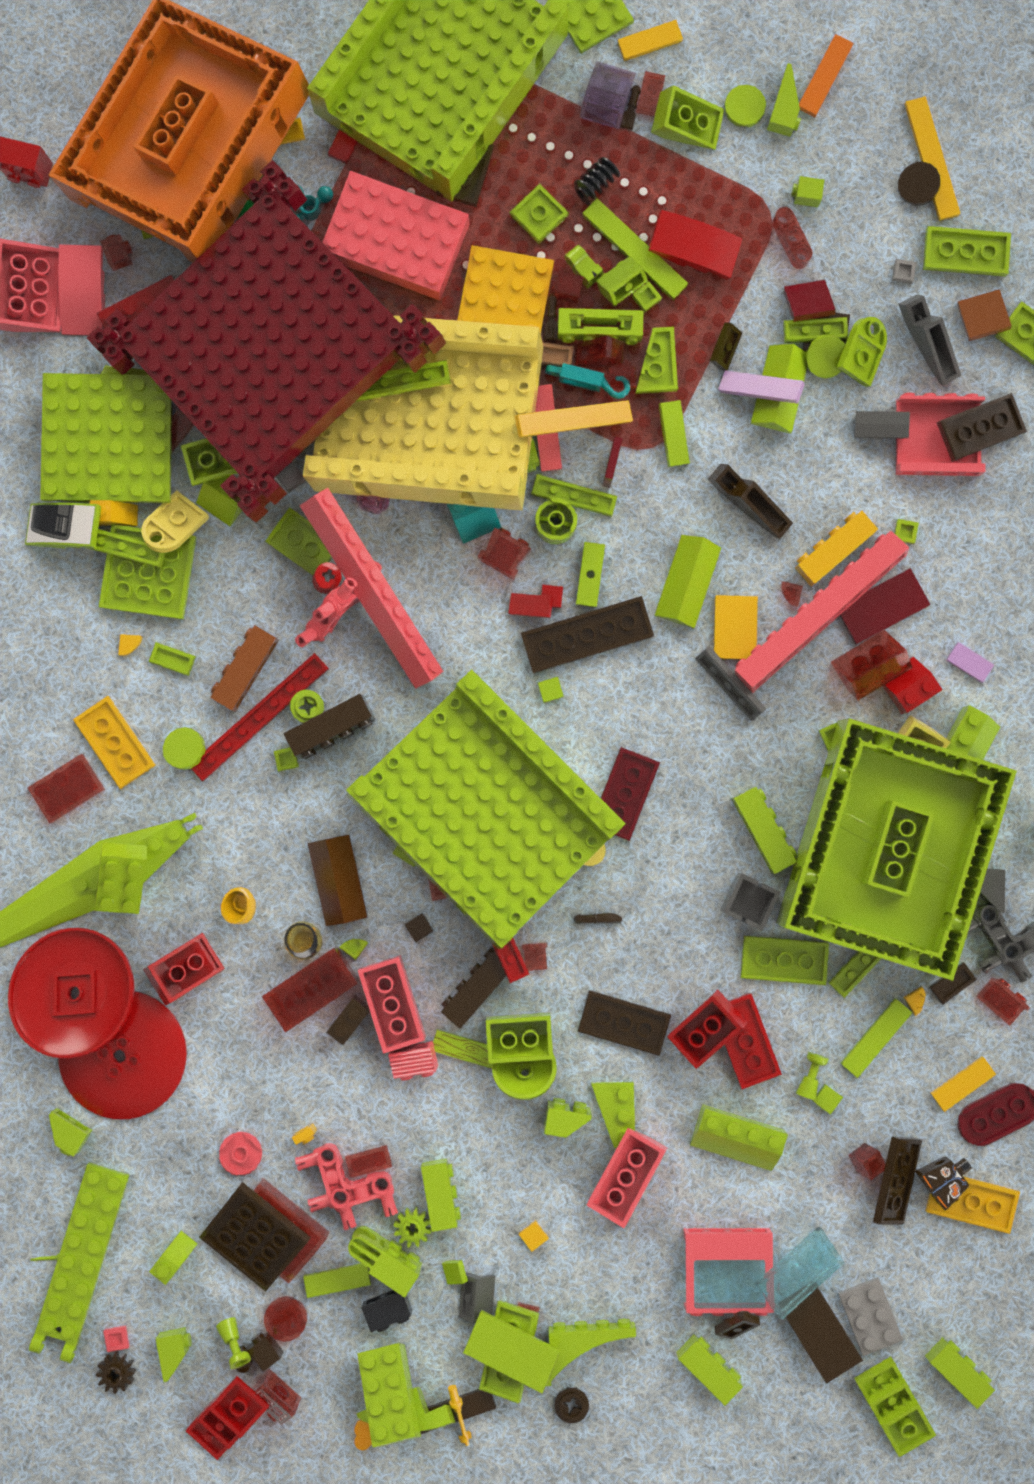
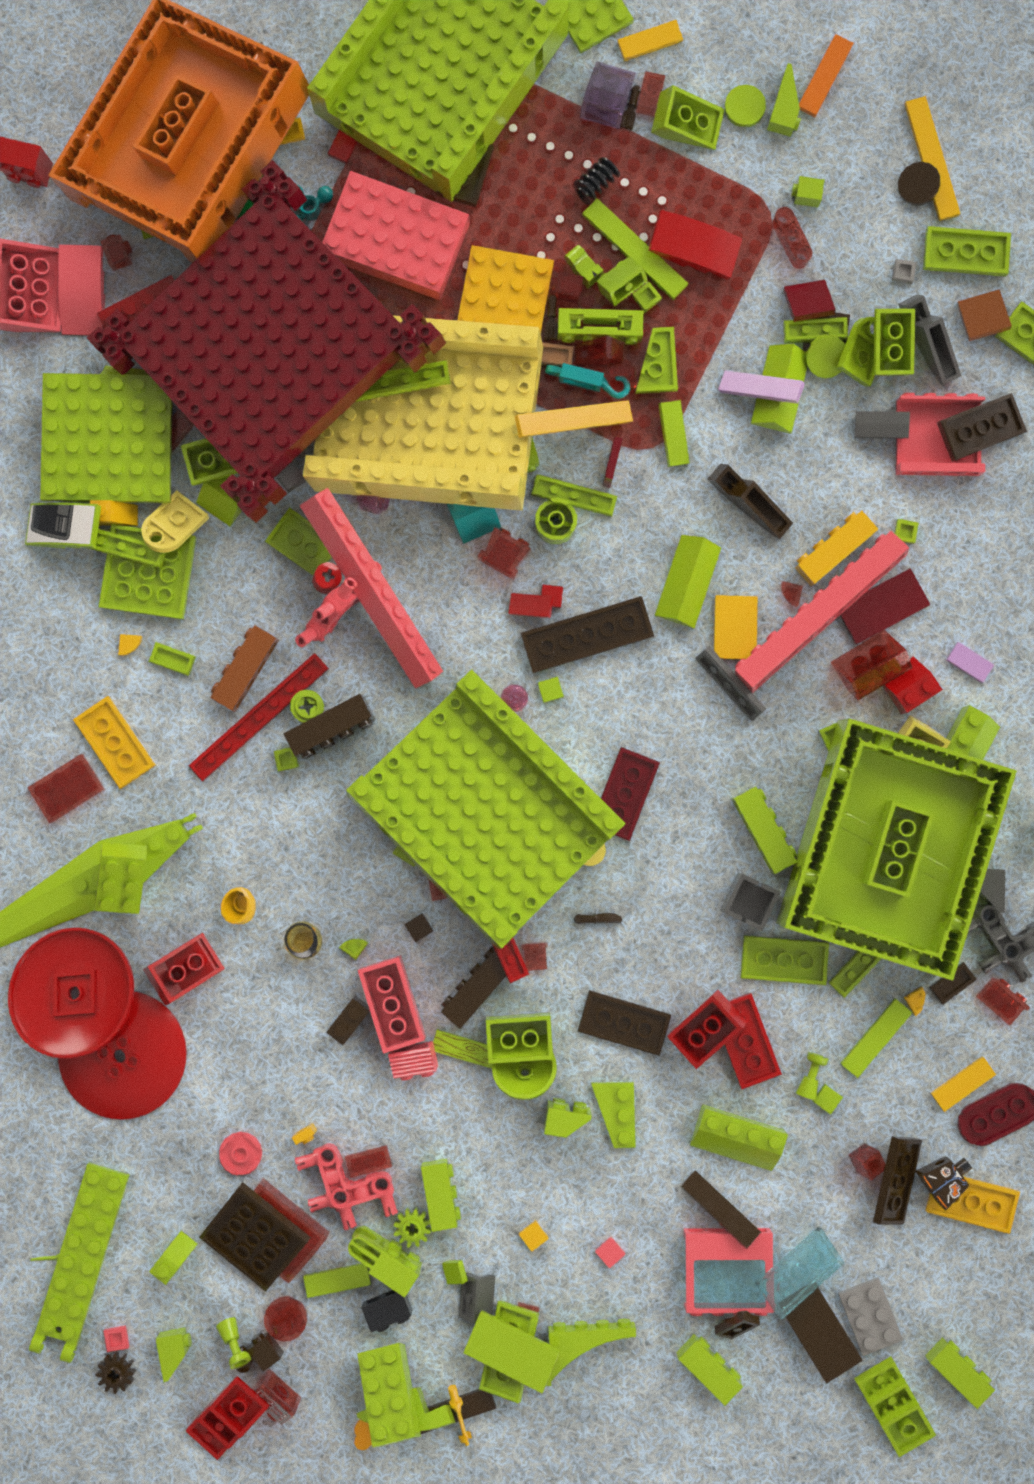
(68, 1132): lime slope -> none
(183, 748): lime tile -> none
(311, 989): clear red brick -> none
(337, 880): reddish brown slope -> none
(520, 692): none -> clear pink head
(539, 213): lime tile -> none
(548, 443): coral tile -> none
(577, 1413): dark brown gear -> none
(591, 562): lime tile -> none
(610, 1252): none -> coral tile
(627, 1177): coral slope -> none
(720, 1209): none -> dark brown tile
(726, 346): dark brown plate -> none
(894, 342): none -> lime slope

